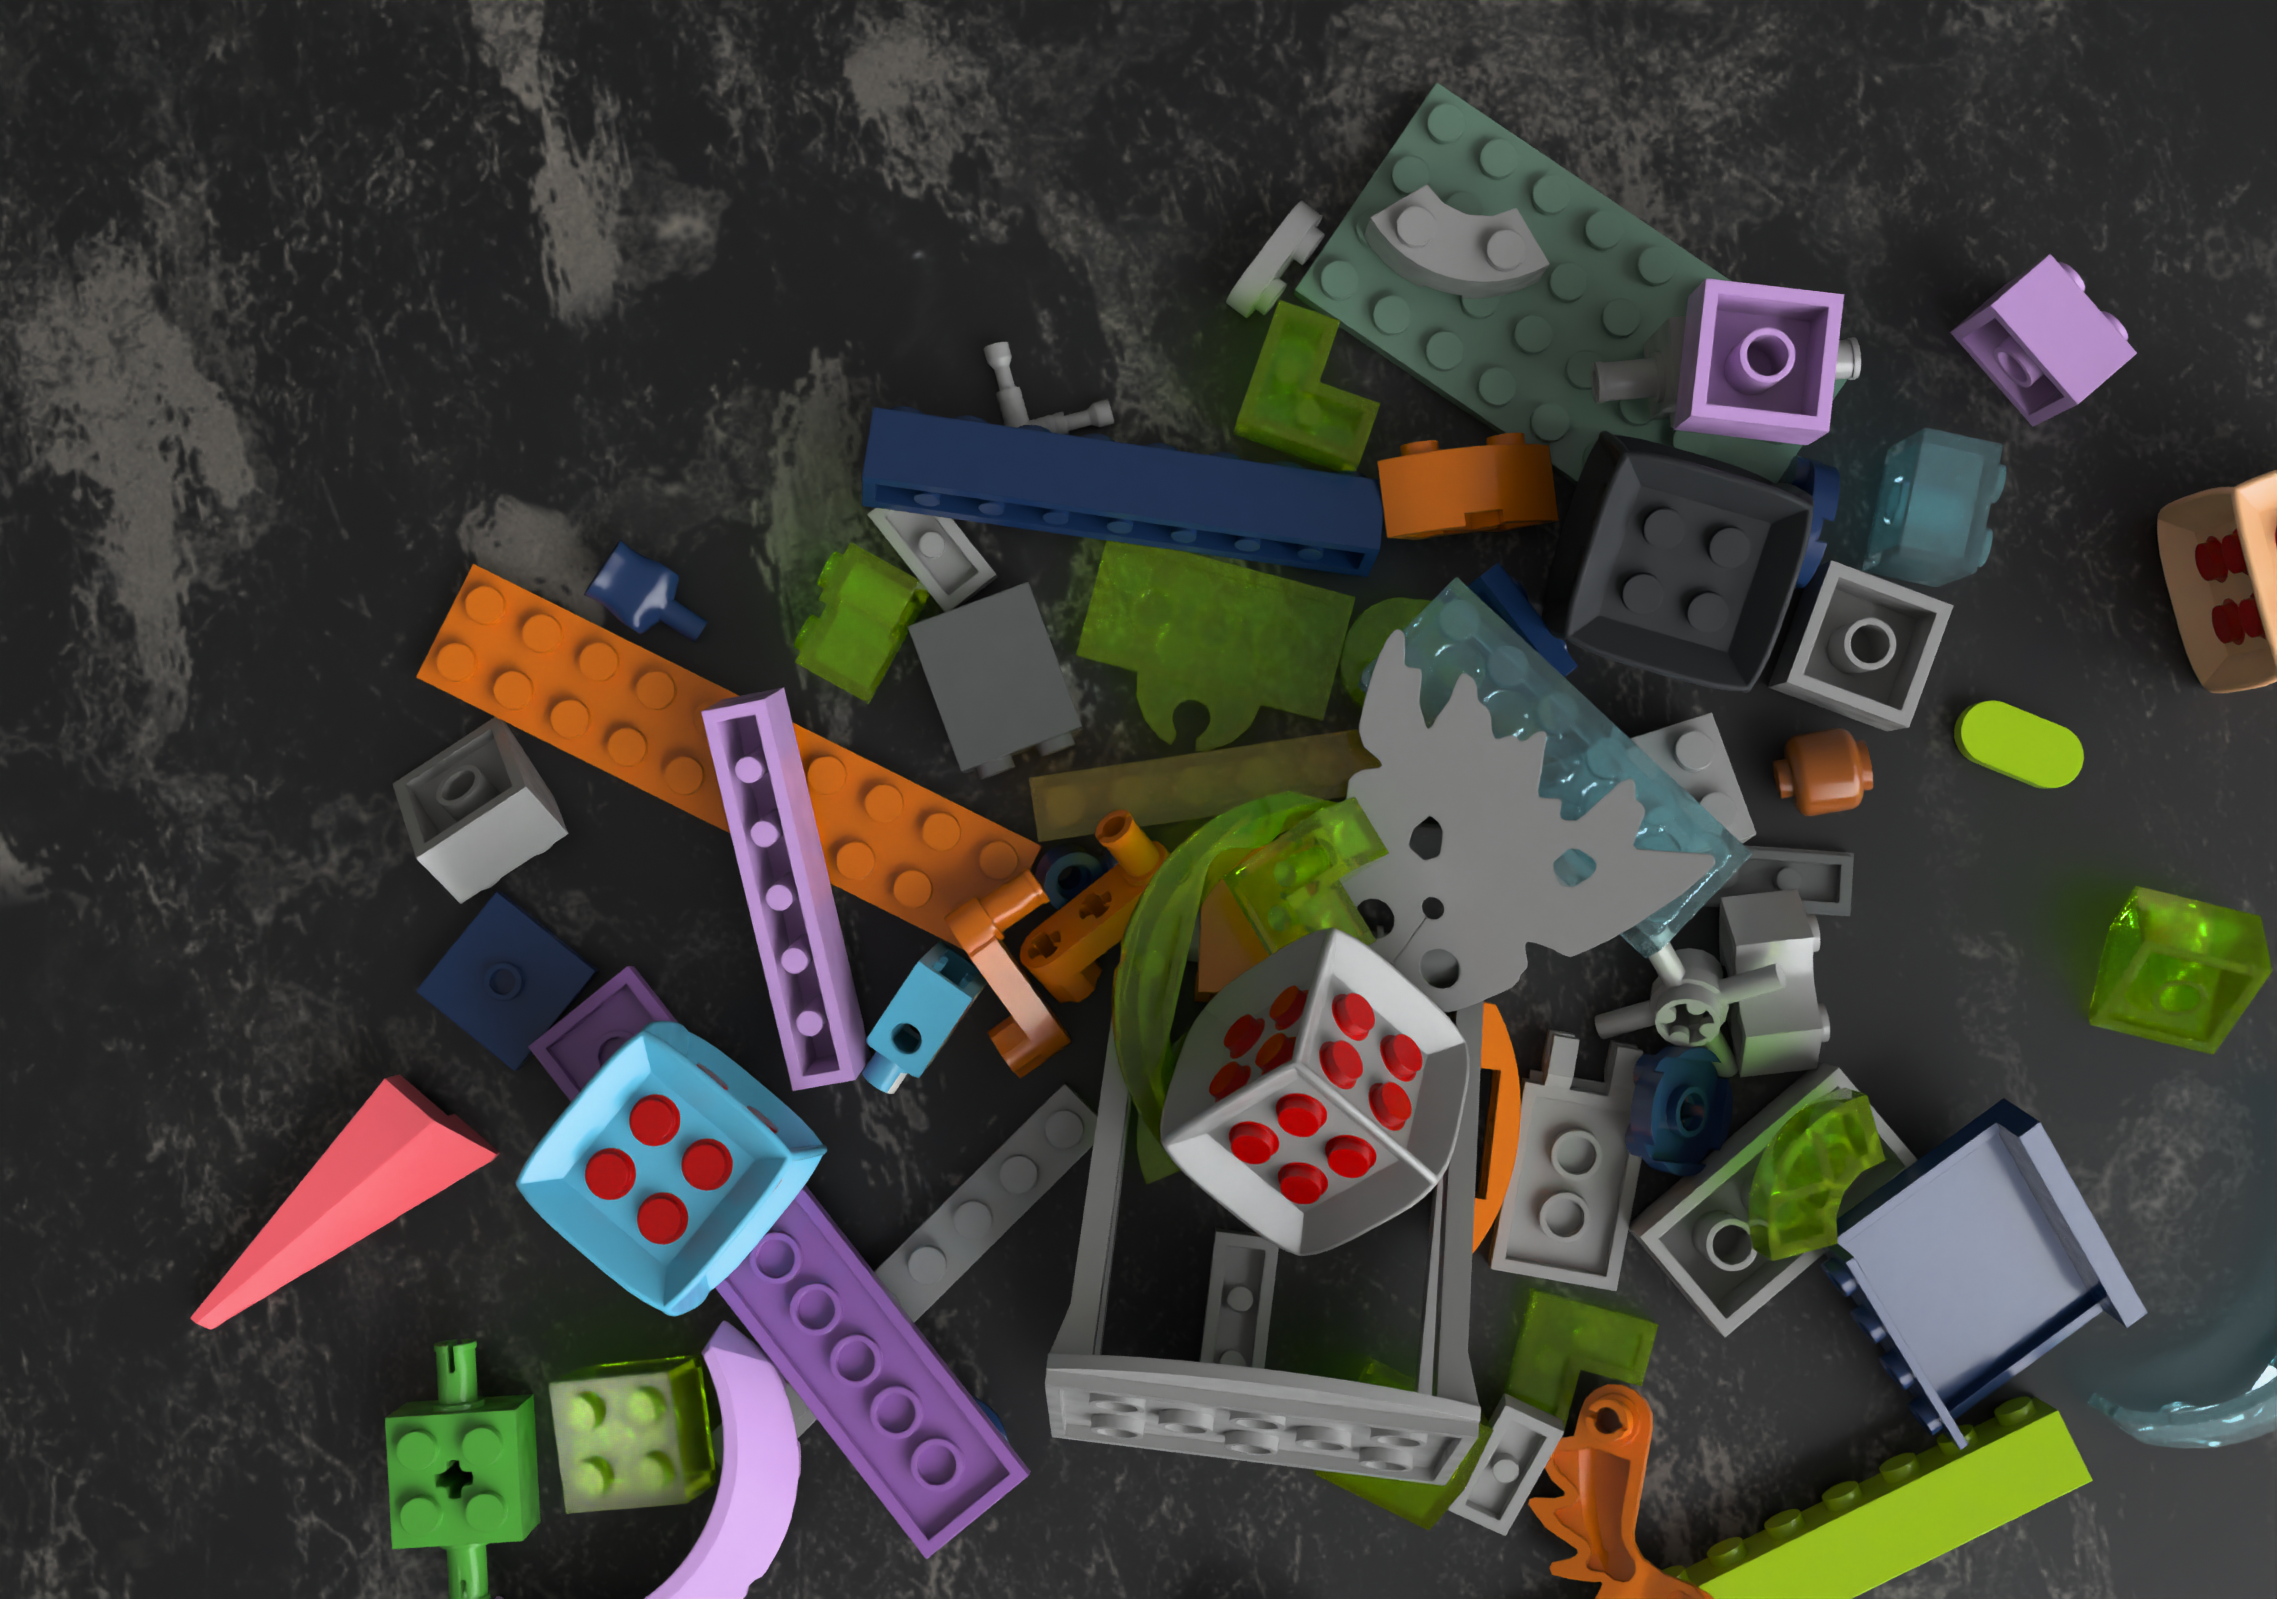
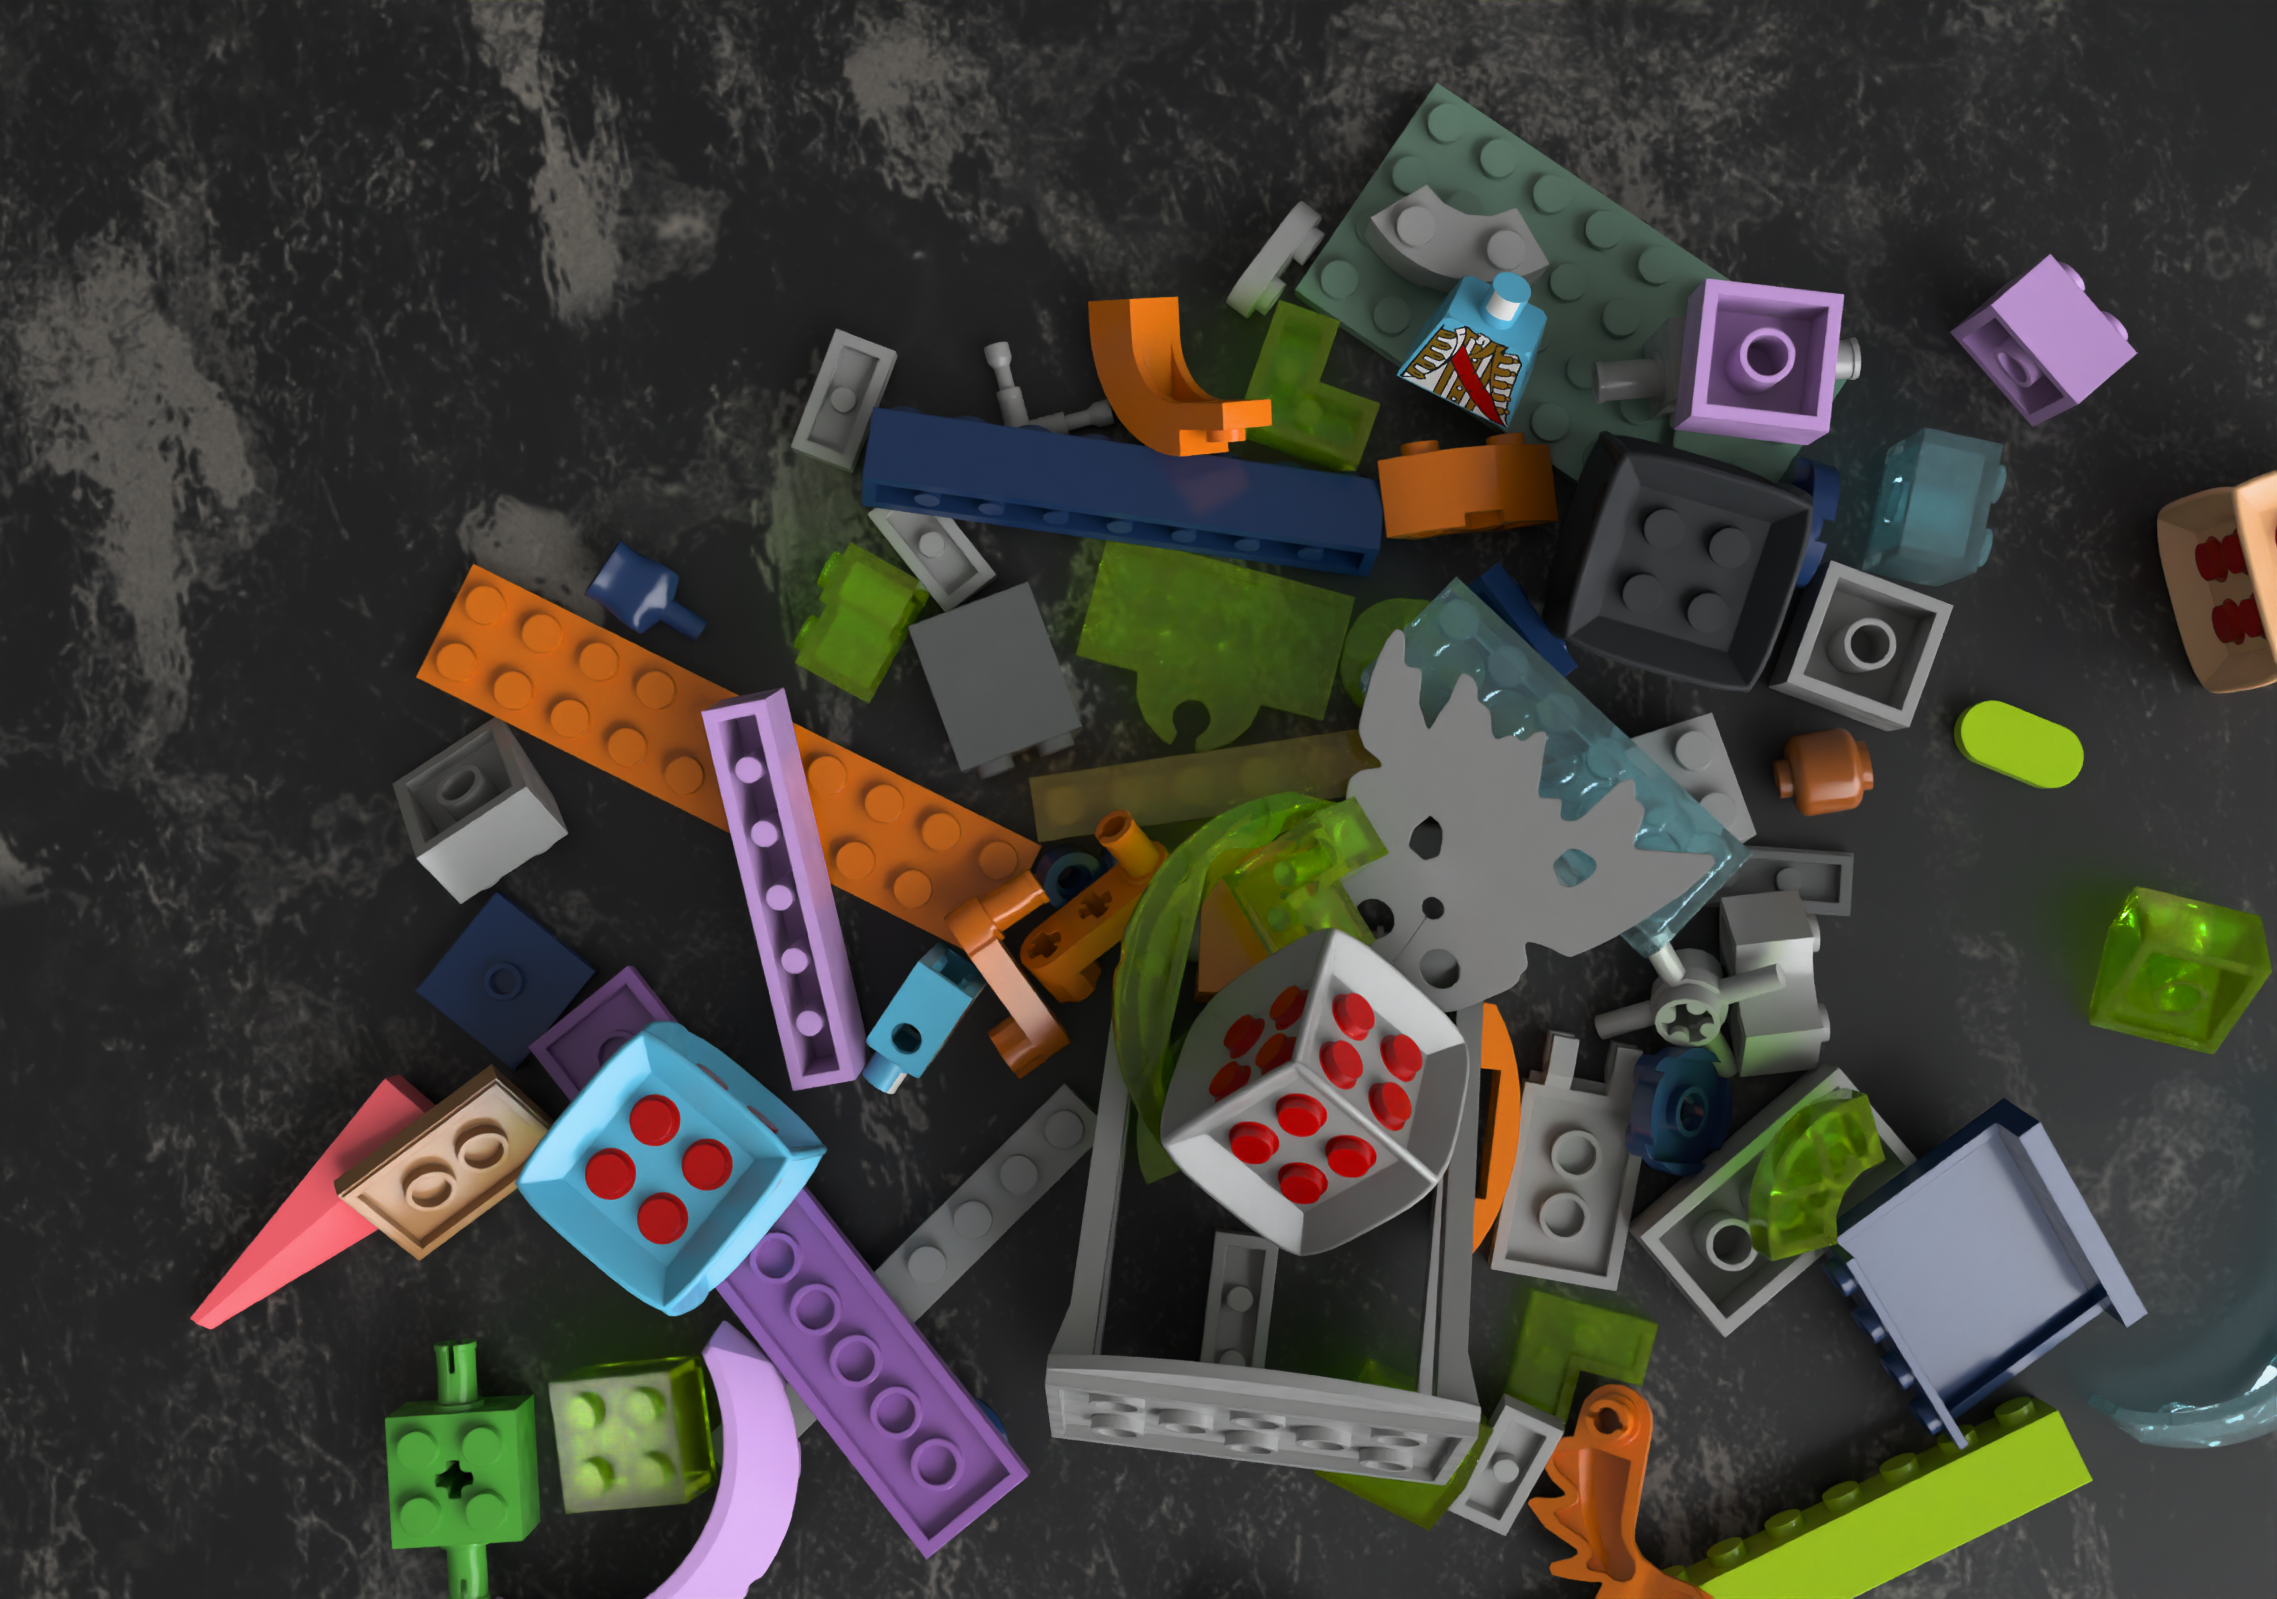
(447, 1164): none -> medium nougat tile
(843, 400): none -> light grey plate
(1151, 387): none -> orange arch
(1479, 347): none -> torso

